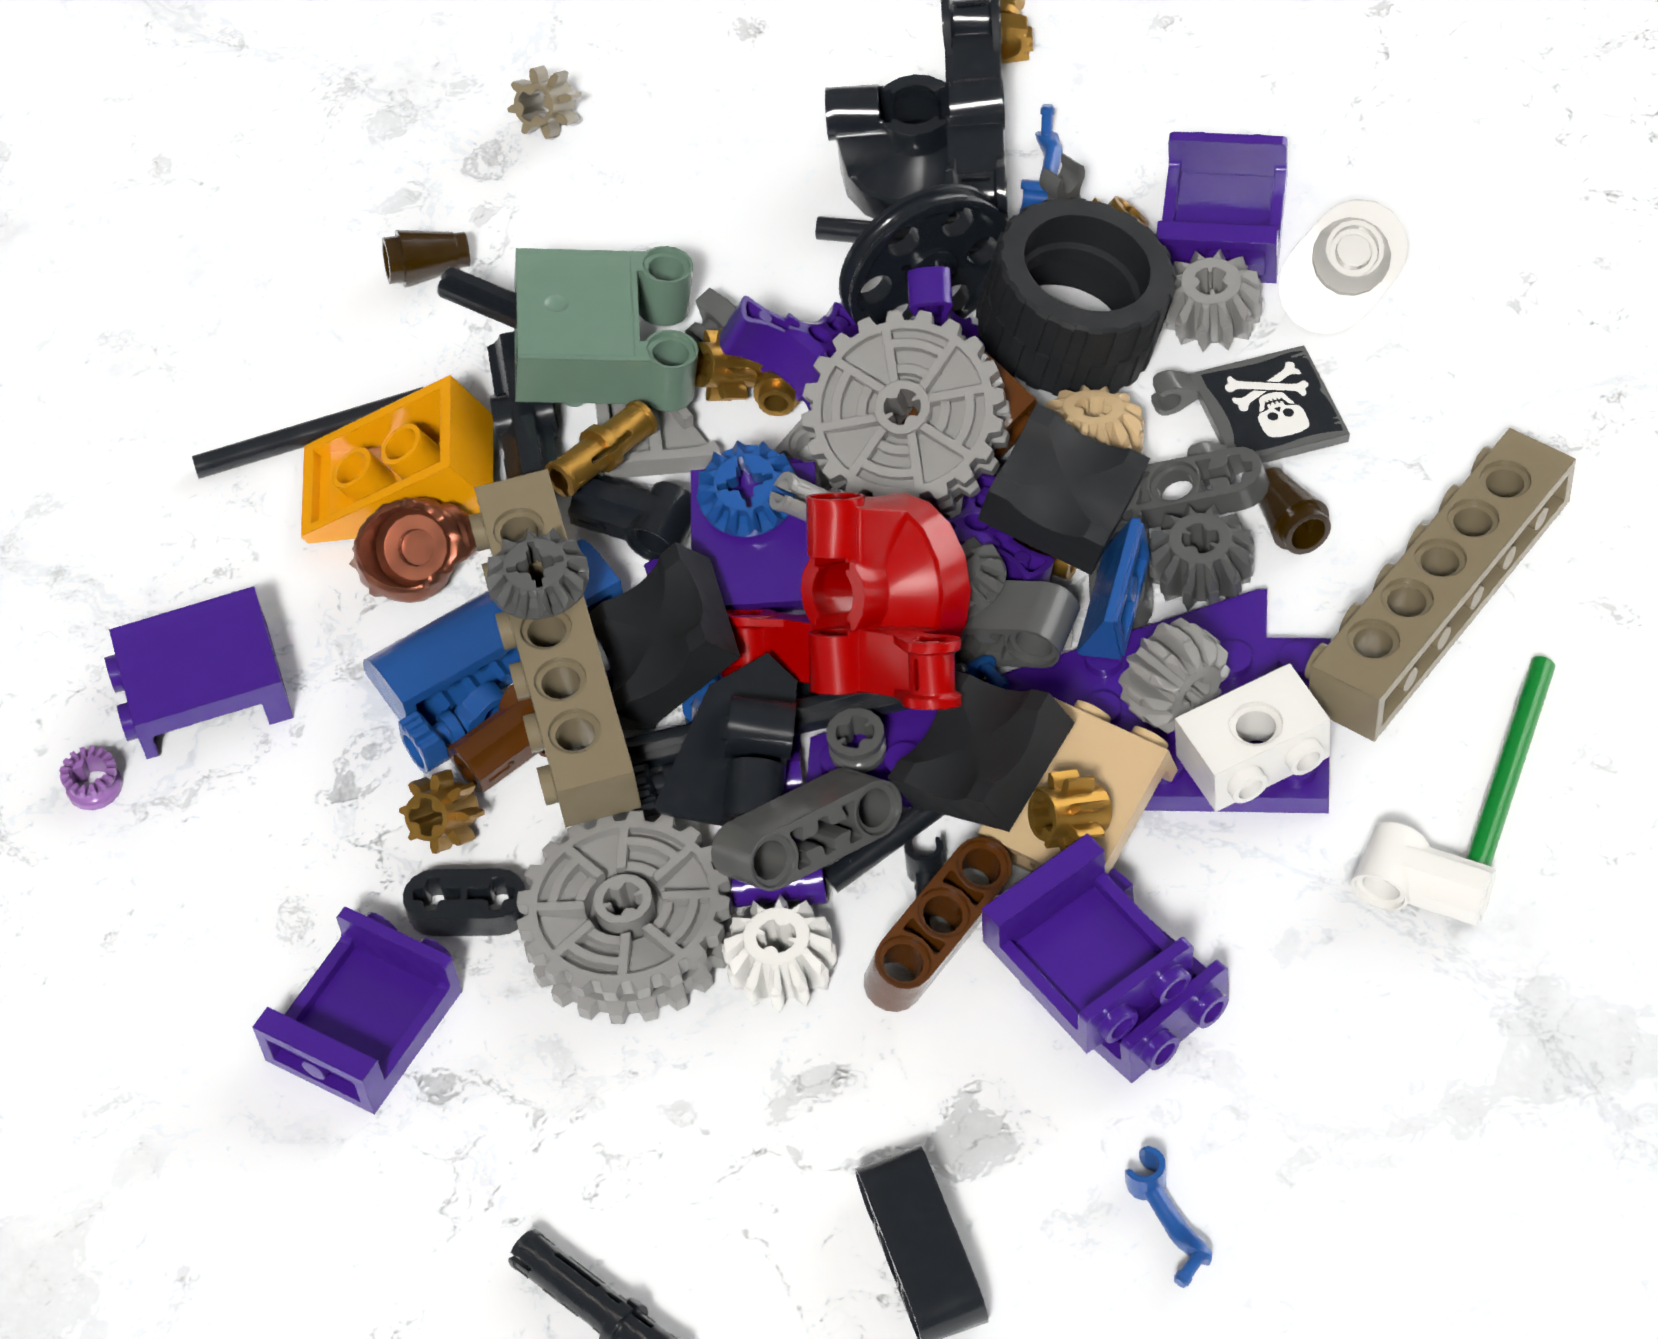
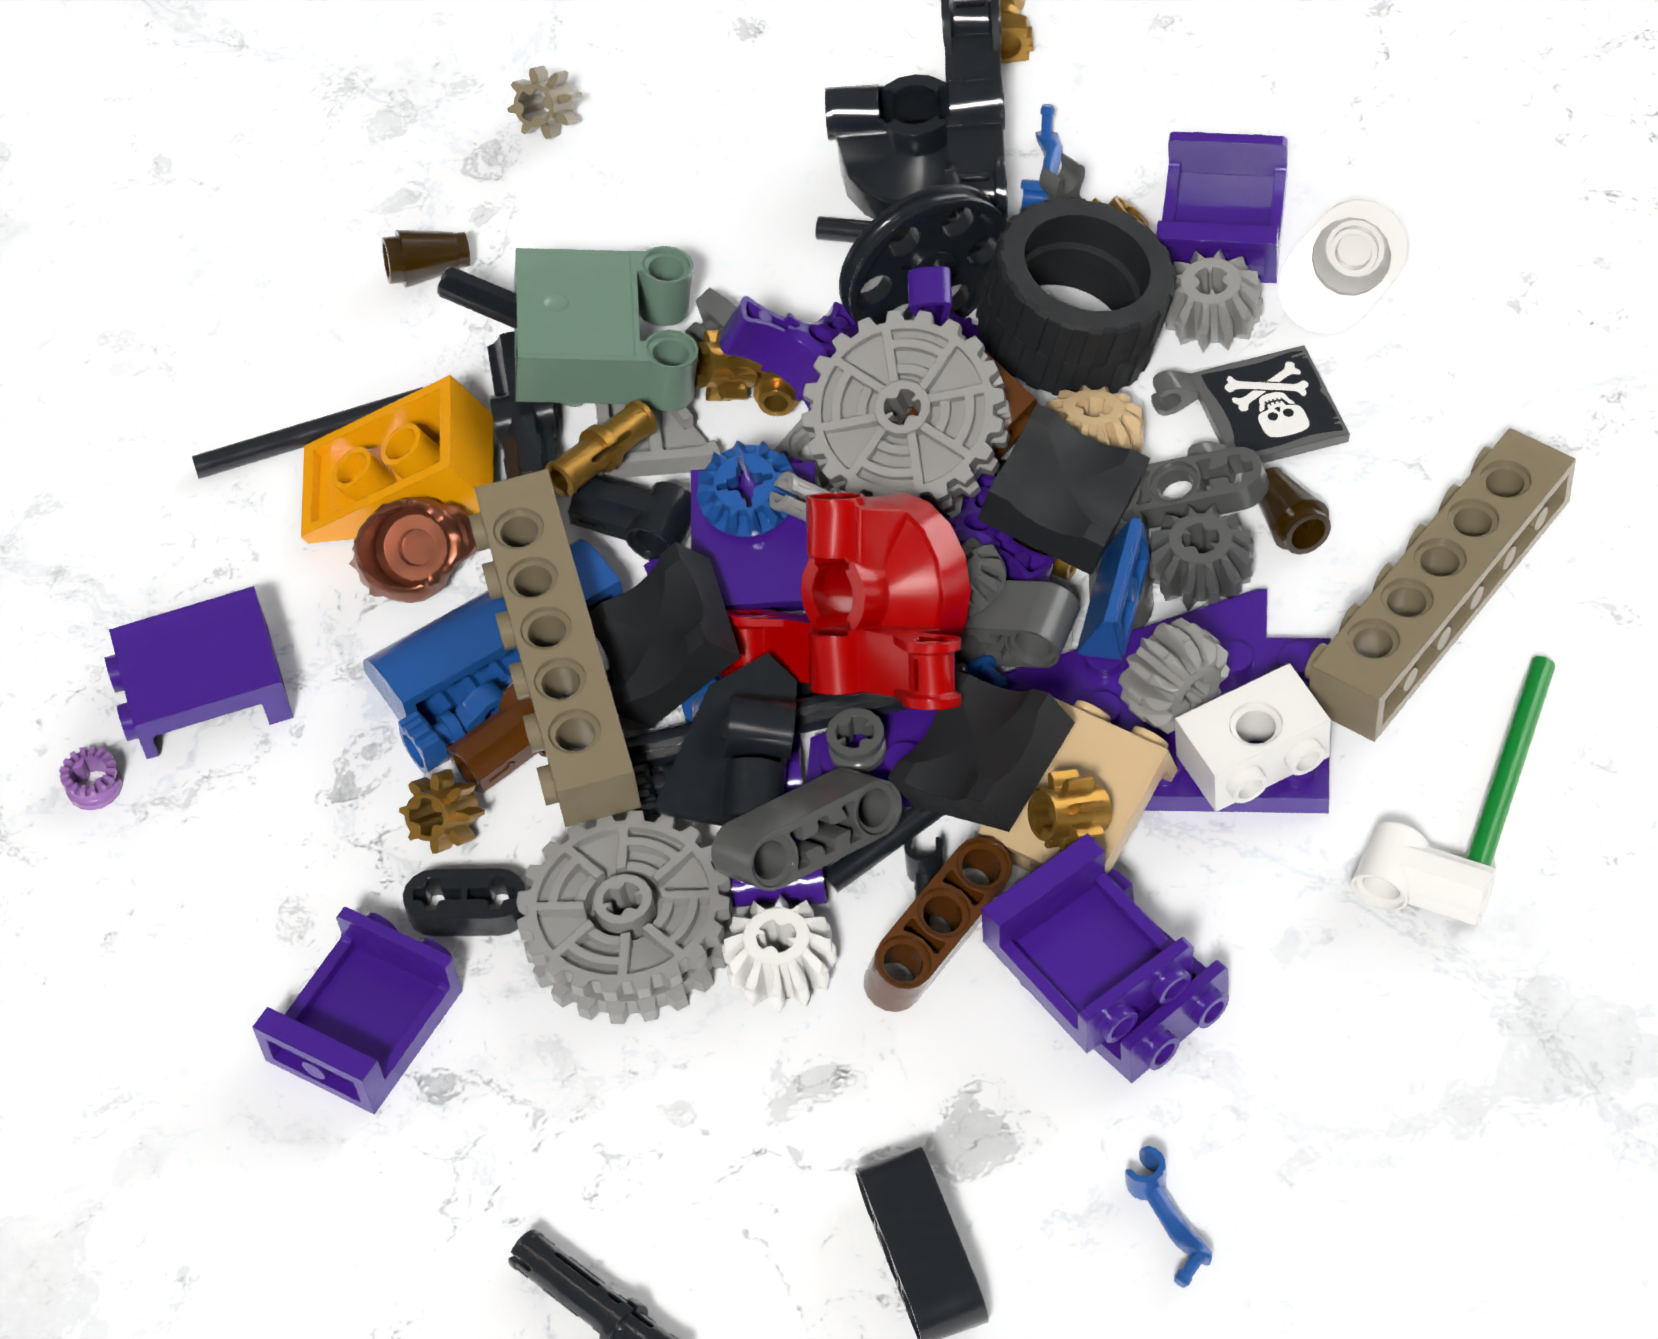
(563, 581): dark grey gear -> none

